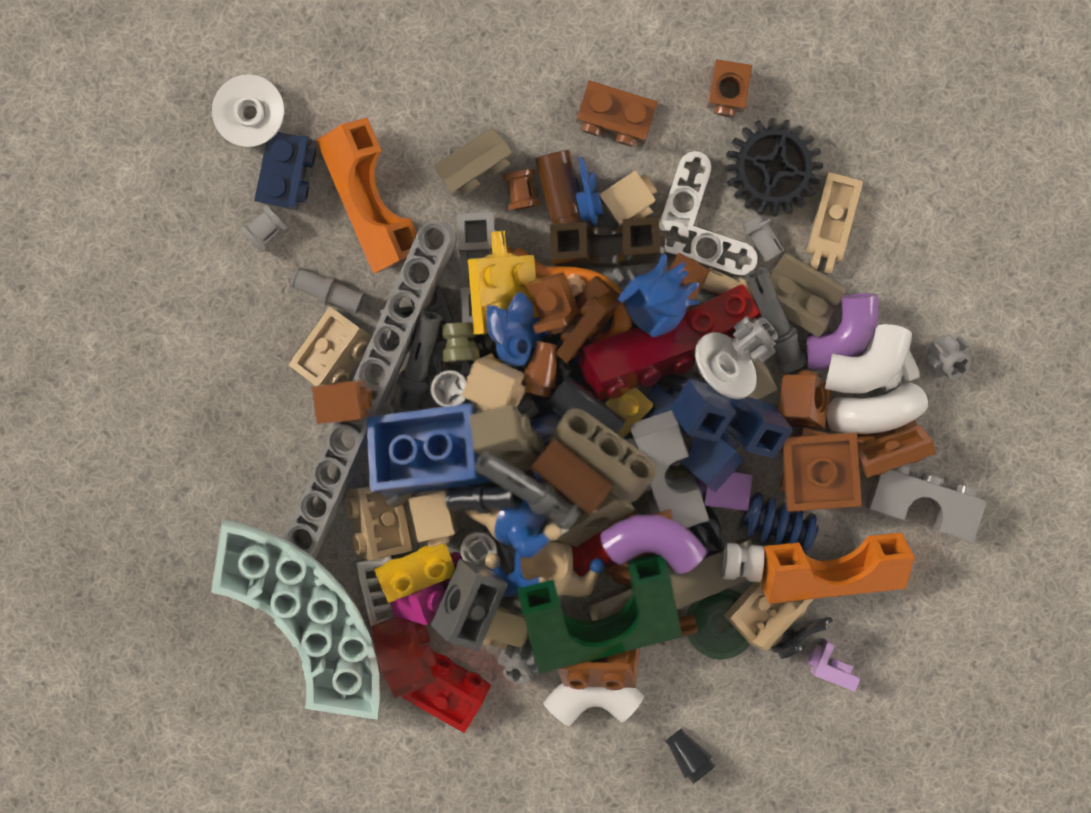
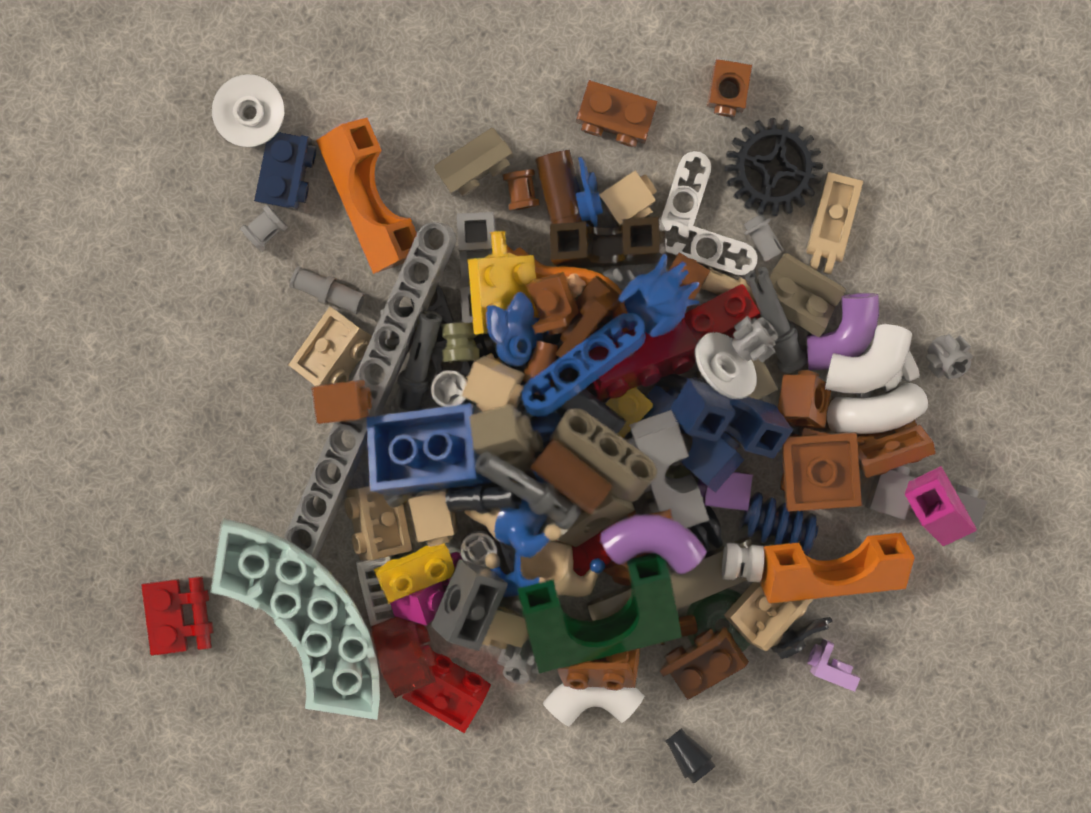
(166, 618): none -> red plate
(588, 368): none -> blue beam
(705, 662): none -> reddish brown bracket
(939, 507): none -> dark pink slope

